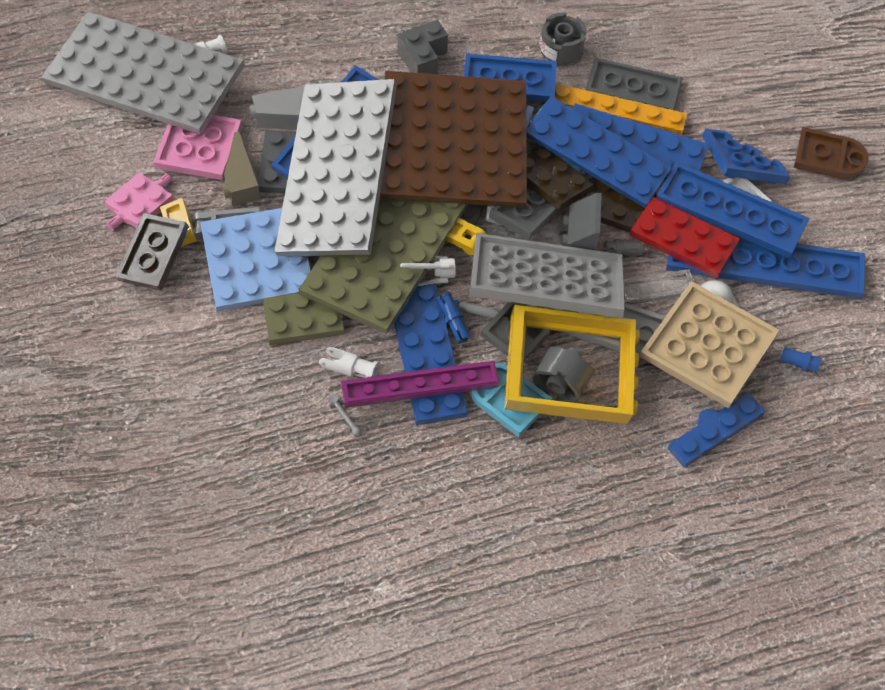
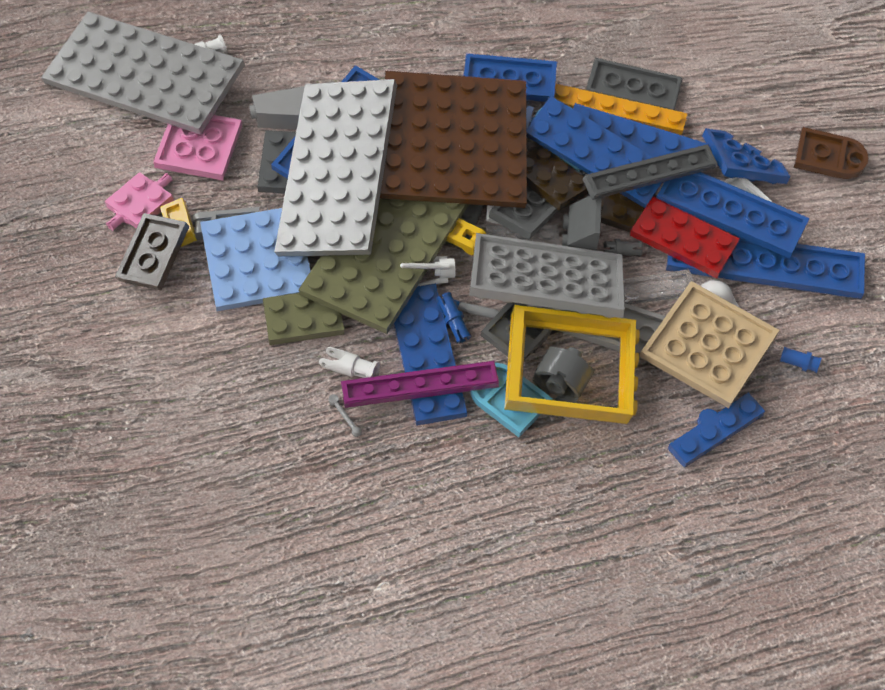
(239, 176): dark tan slope -> none
(422, 46): dark grey brick -> none
(562, 38): dark grey brick -> none
(649, 171): none -> dark grey tile

